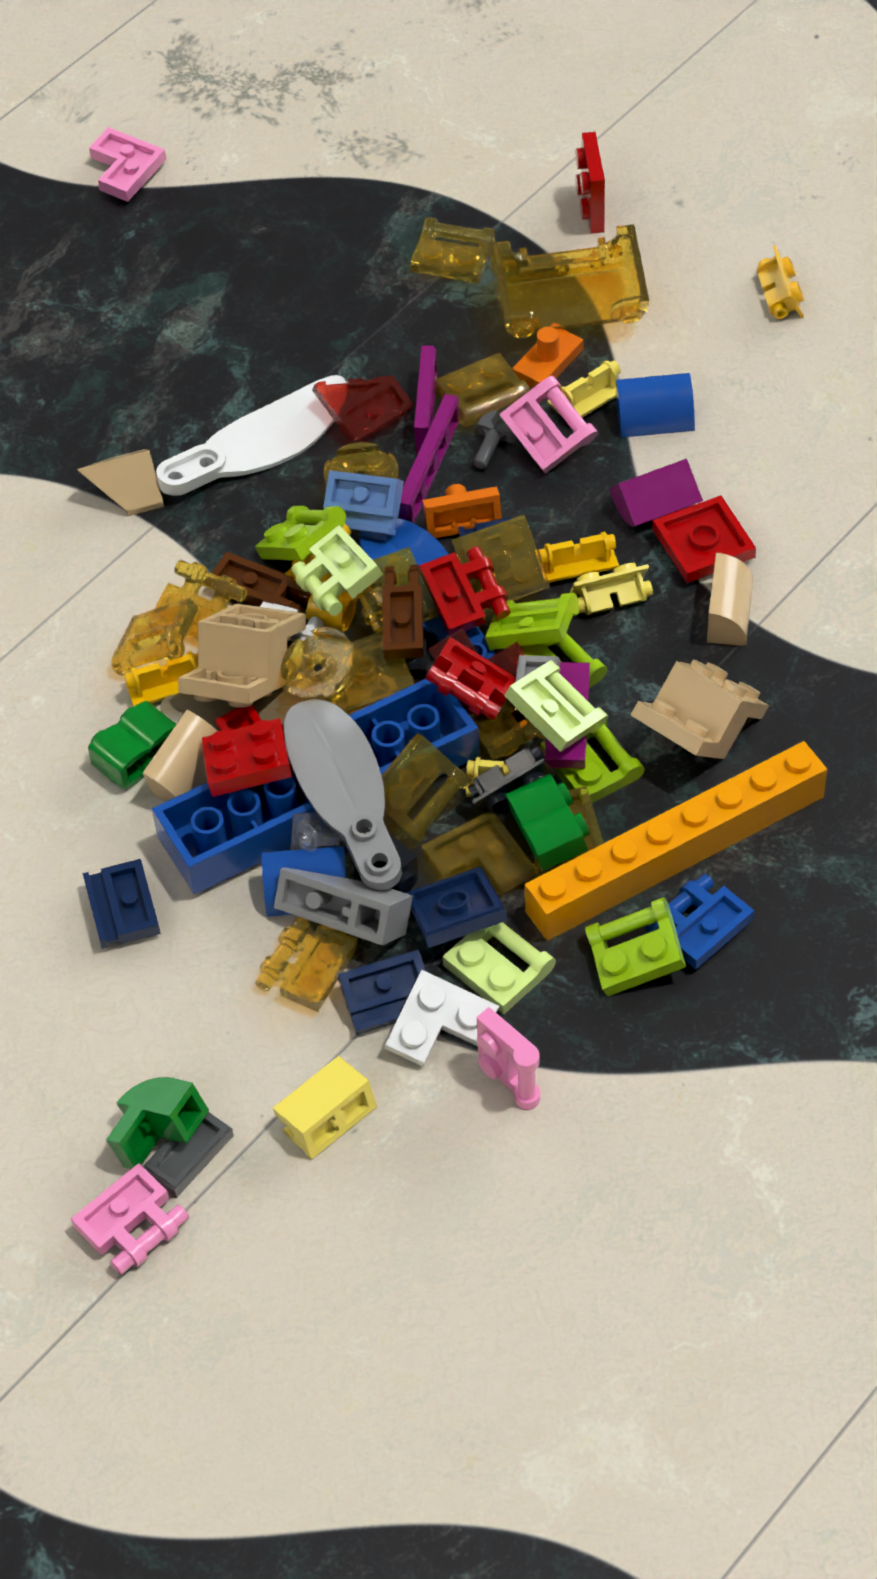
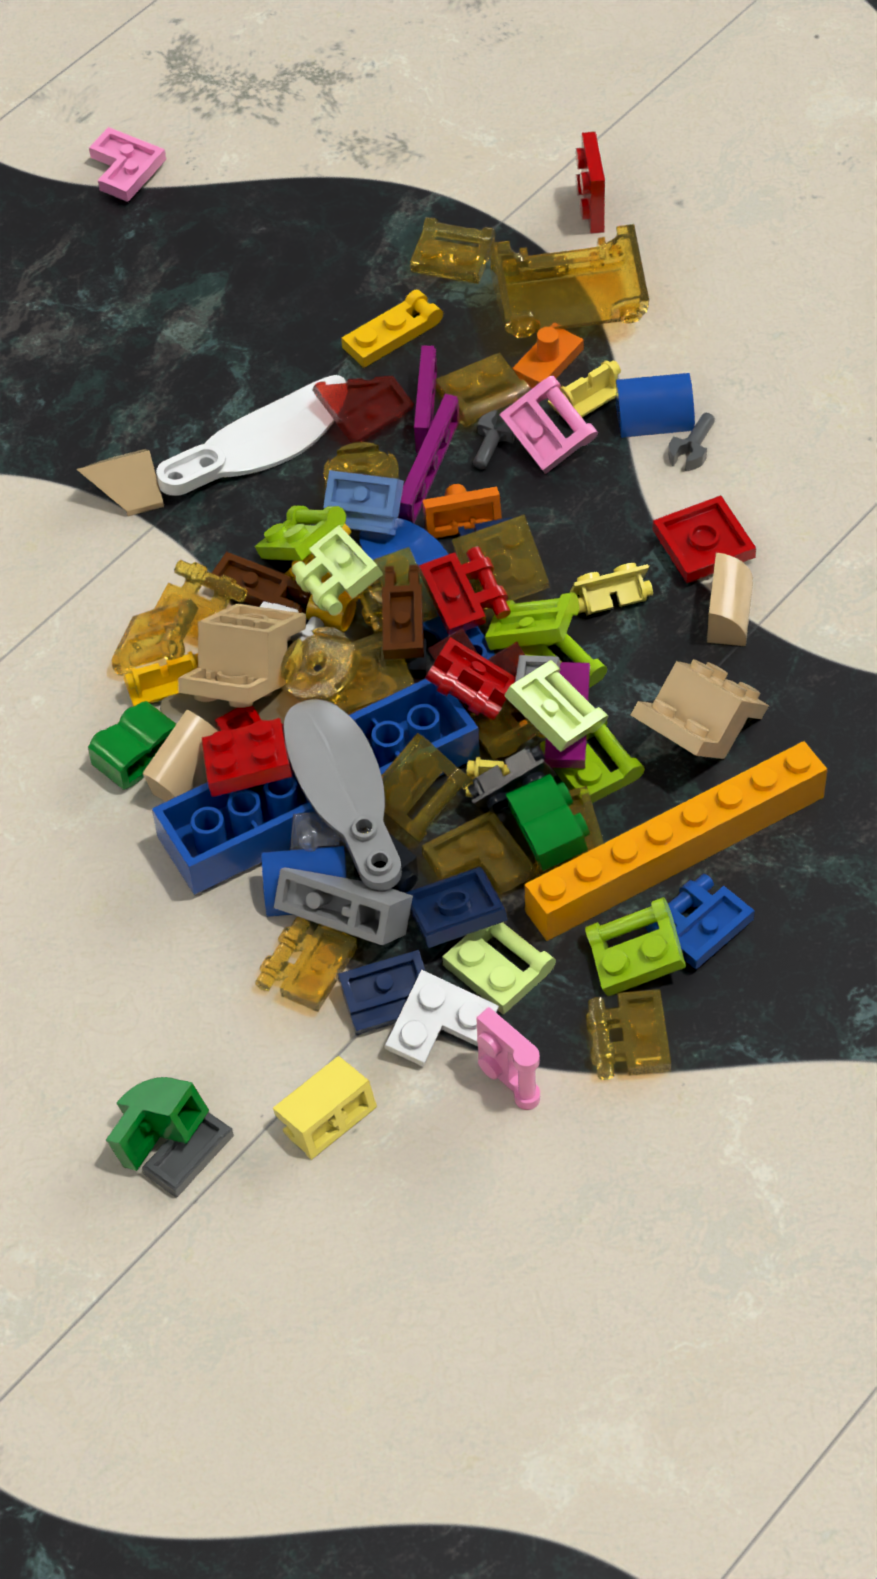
(121, 903): dark blue plate -> none
(123, 1208): bright pink plate -> none
(392, 329): none -> yellow plate
(574, 560): yellow hinge -> none
(643, 1034): none -> clear yellow plate
(656, 493): magenta brick -> none
(692, 443): none -> dark grey bar
(778, 273): yellow hinge -> none

